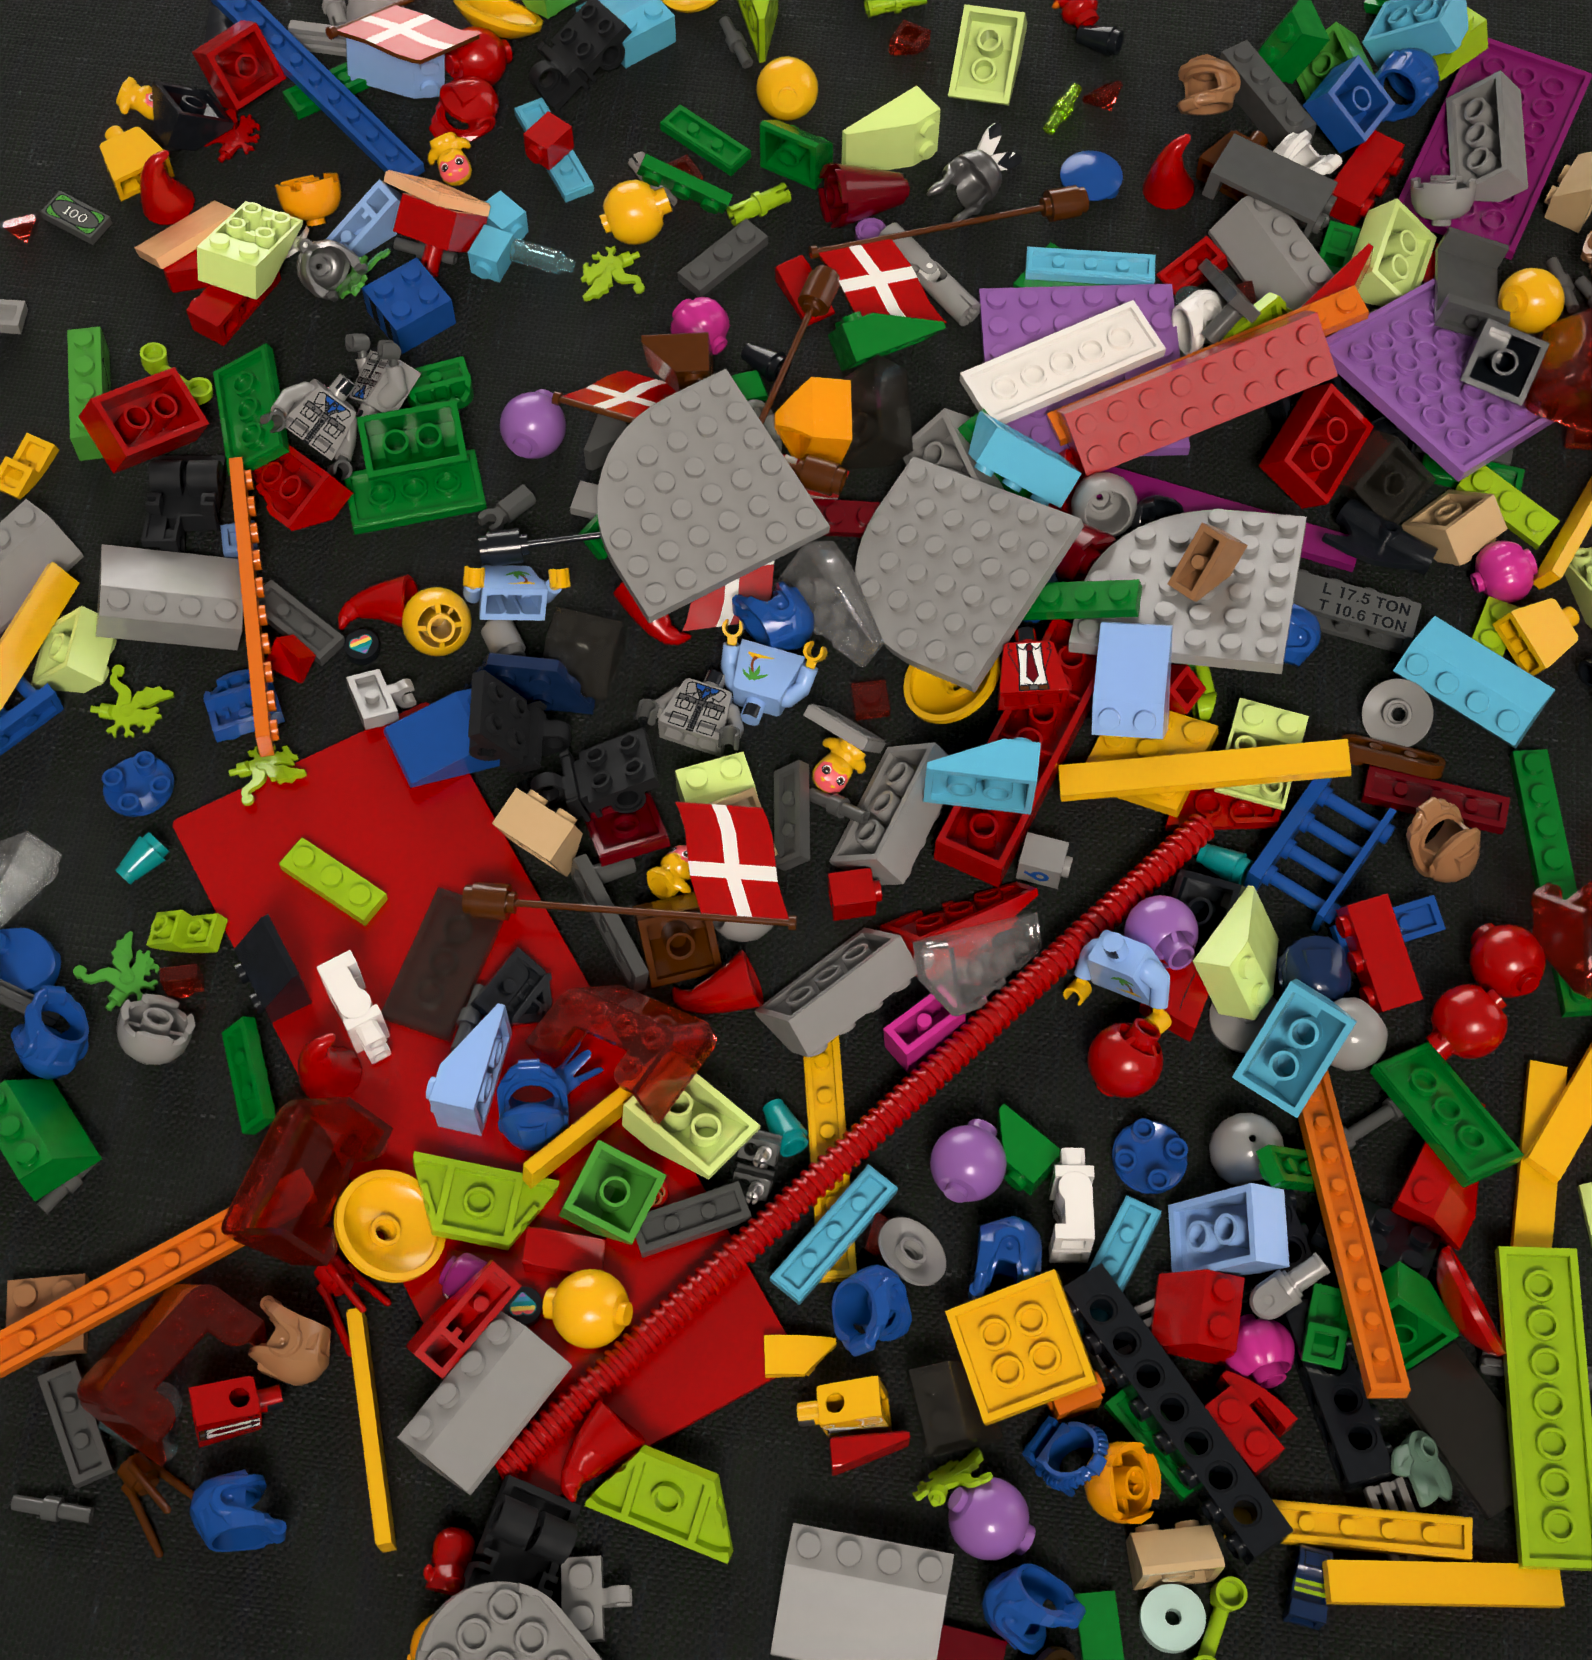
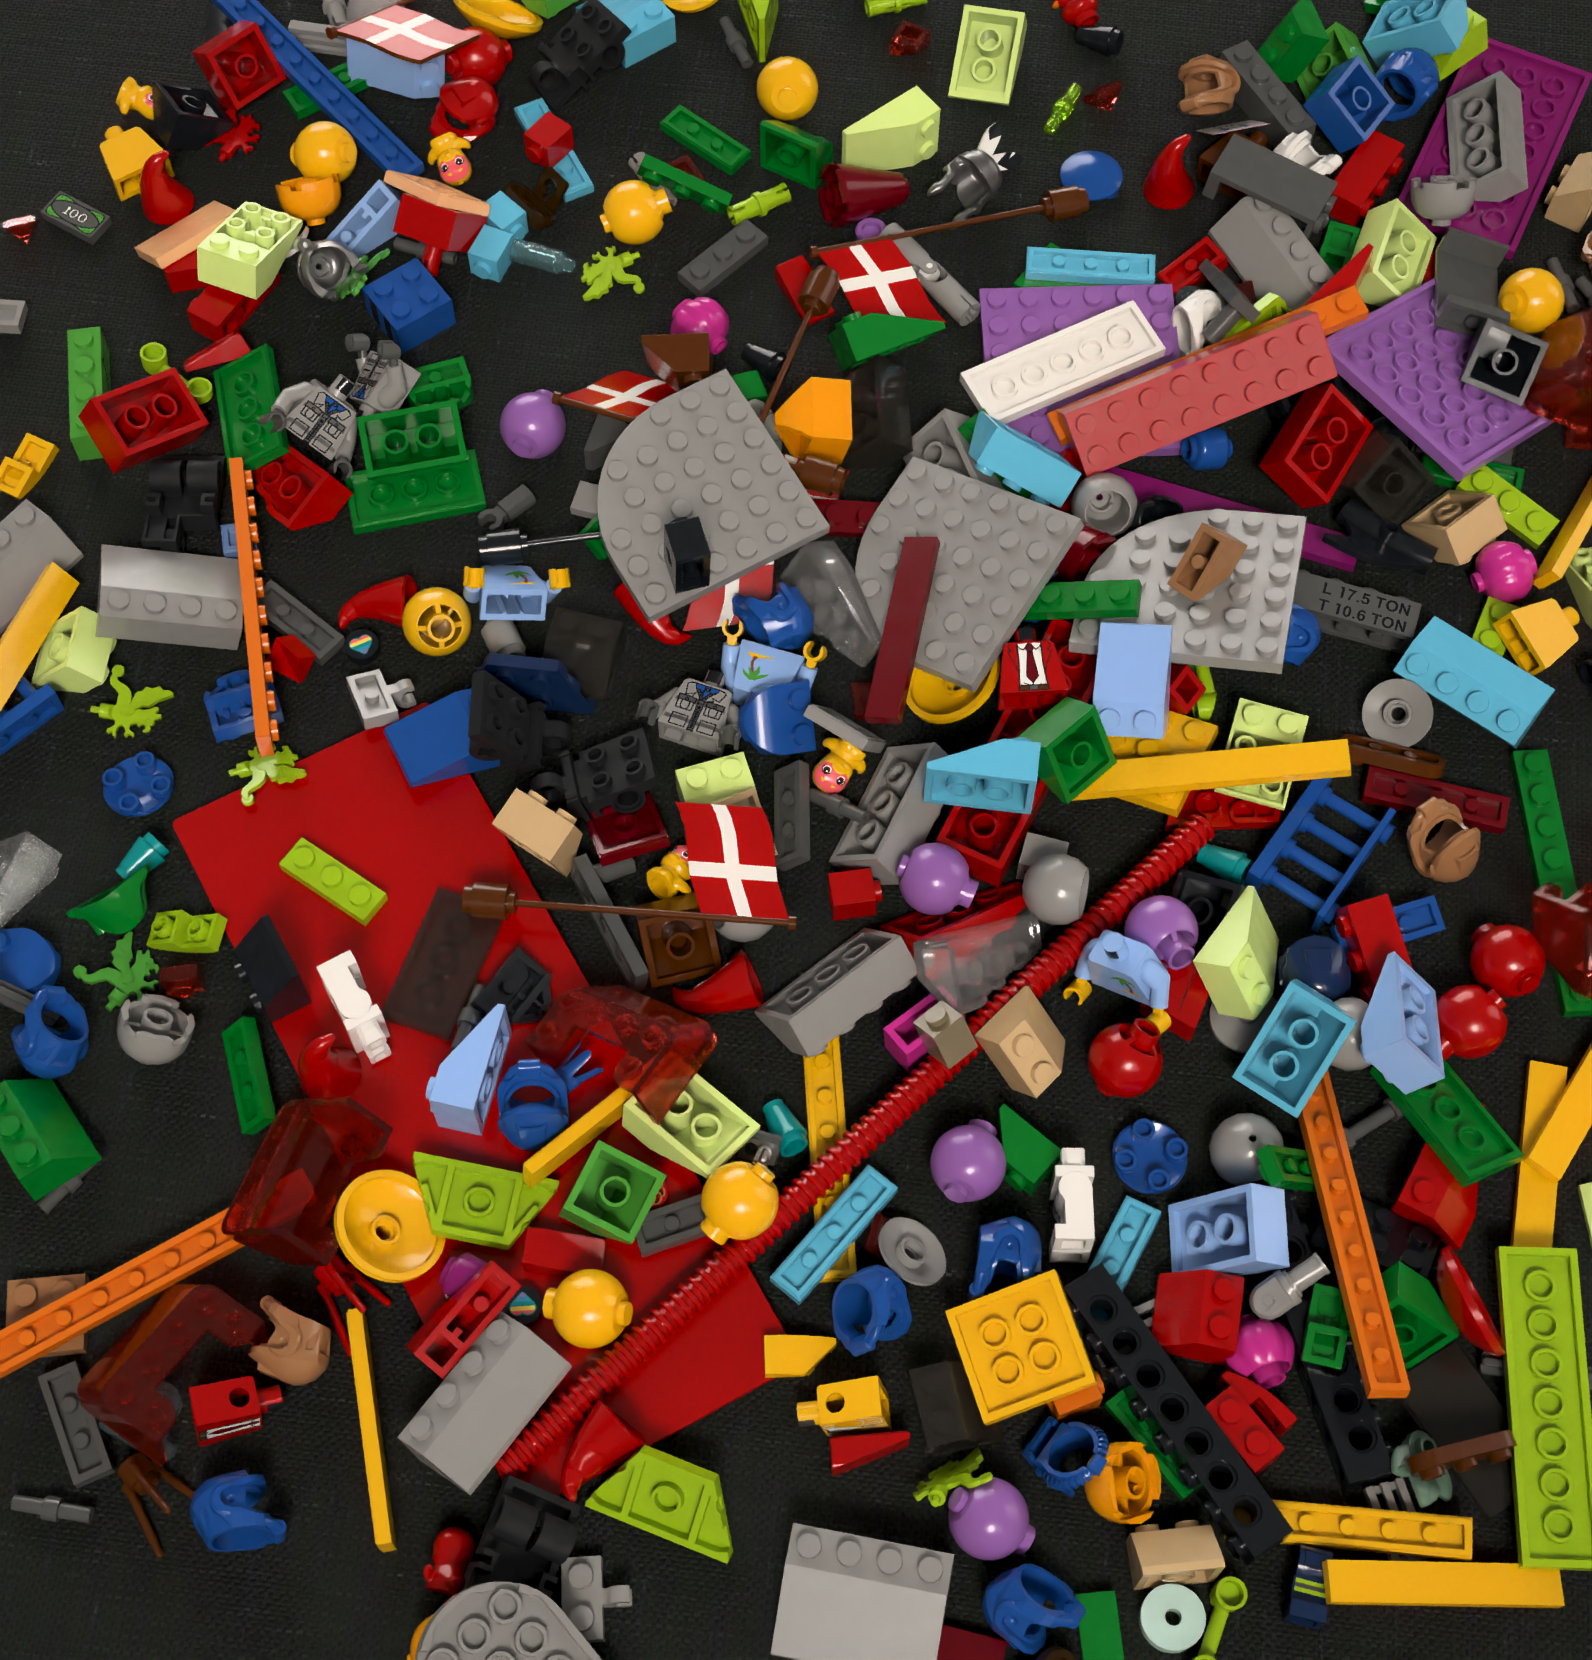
(116, 908): none -> green hat
(221, 351): none -> red slope
(324, 150): none -> yellow brick
(538, 209): none -> dark brown bracket
(686, 554): none -> black brick
(738, 1201): none -> yellow brick
(775, 719): none -> blue slope
(902, 630): none -> dark red tile
(935, 879): none -> medium lavender brick
(945, 1034): none -> dark tan brick
(1024, 1044): none -> tan slope
(1056, 888): none -> light grey helmet
(1072, 748): none -> green slope
(1207, 449): none -> blue head
(1232, 127): none -> white sticker
(1403, 1028): none -> light blue slope
(1462, 1455): none -> reddish brown plate

